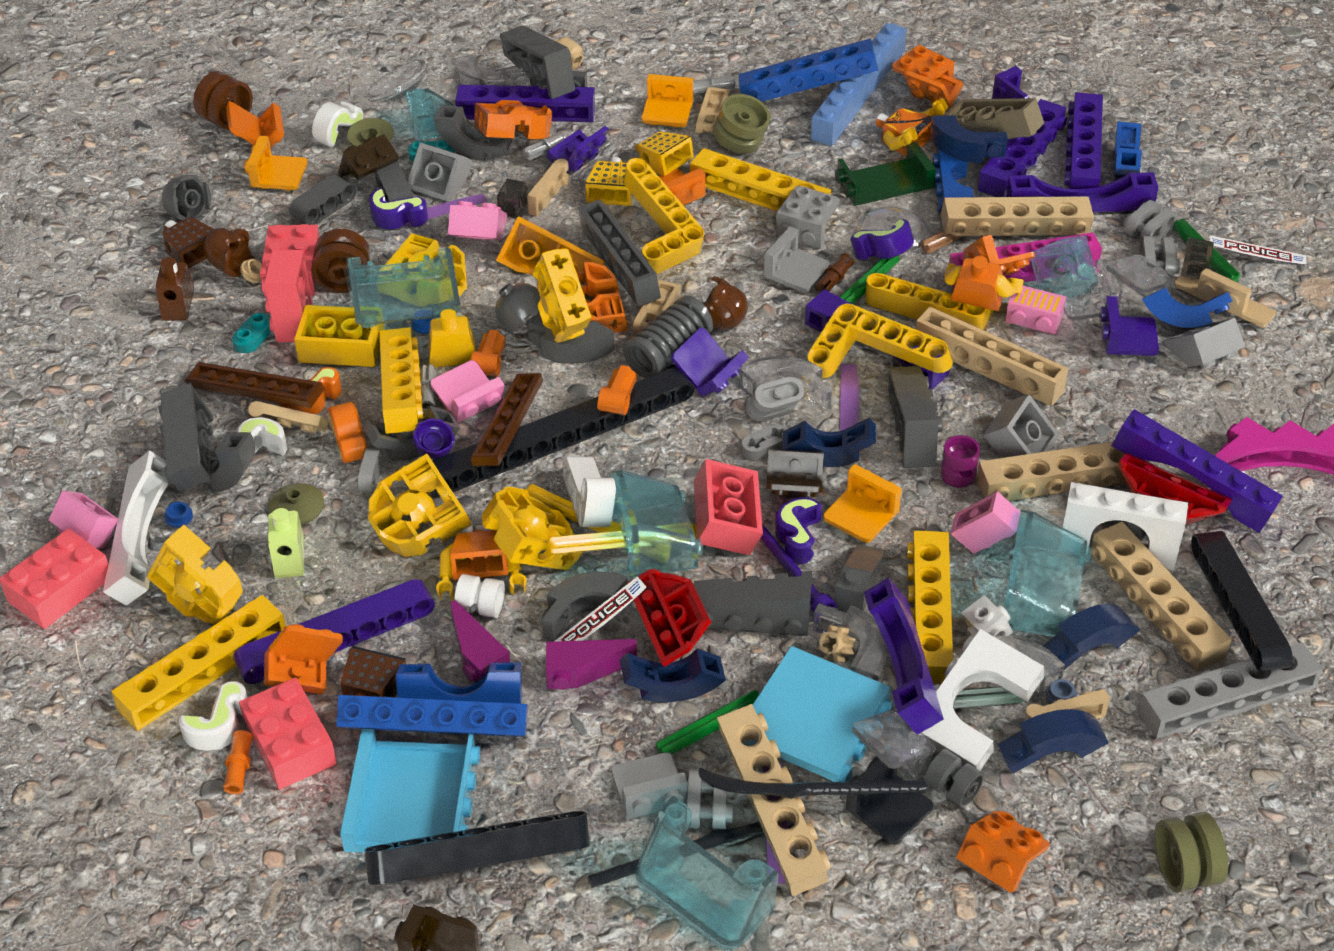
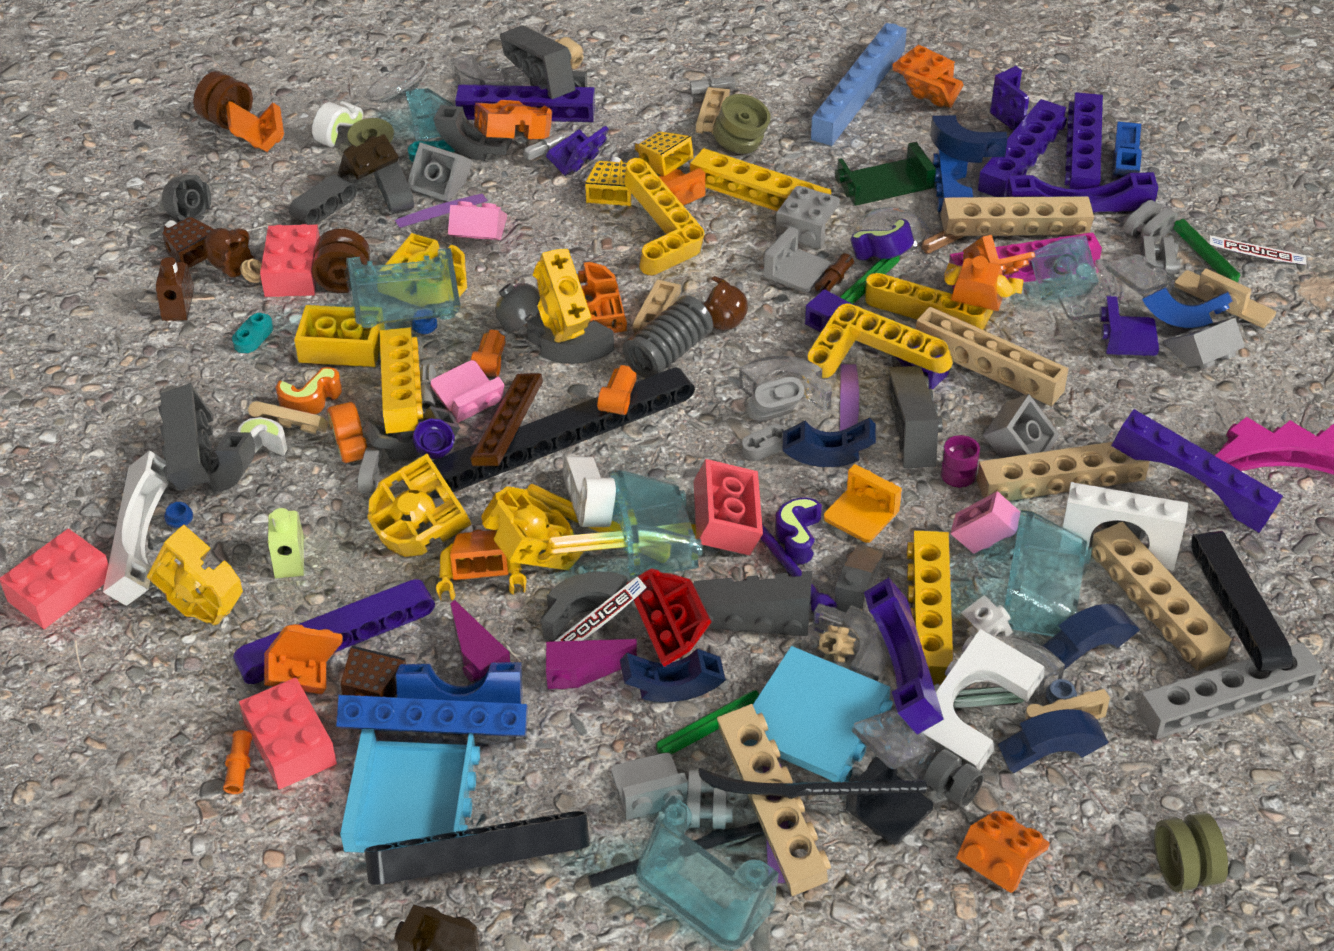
(84, 518): bright pink brick -> none
(195, 663): yellow brick -> none
(223, 722): white animal -> none
(255, 384): reddish brown tile -> none
(271, 170): light orange bracket -> none
(286, 292): coral brick -> none
(299, 497): olive dish -> none
(398, 212): dark purple animal -> none
(450, 340): yellow torso -> none
(481, 596): white wheel -> none
(512, 197): clear smoke brick -> none
(529, 241): light orange wedge -> none
(548, 187): tan plate -> none
(619, 253): dark grey brick -> none
(668, 100): light orange bracket -> none
(707, 363): dark purple bracket -> none
(794, 472): bracket -> none
(809, 71): blue brick -> none
(909, 126): torso -> none
(1015, 116): dark tan wedge -> none
(1036, 310): bright pink brick -> none
(1155, 481): red wedge -> none
(1196, 258): clear smoke brick -> none

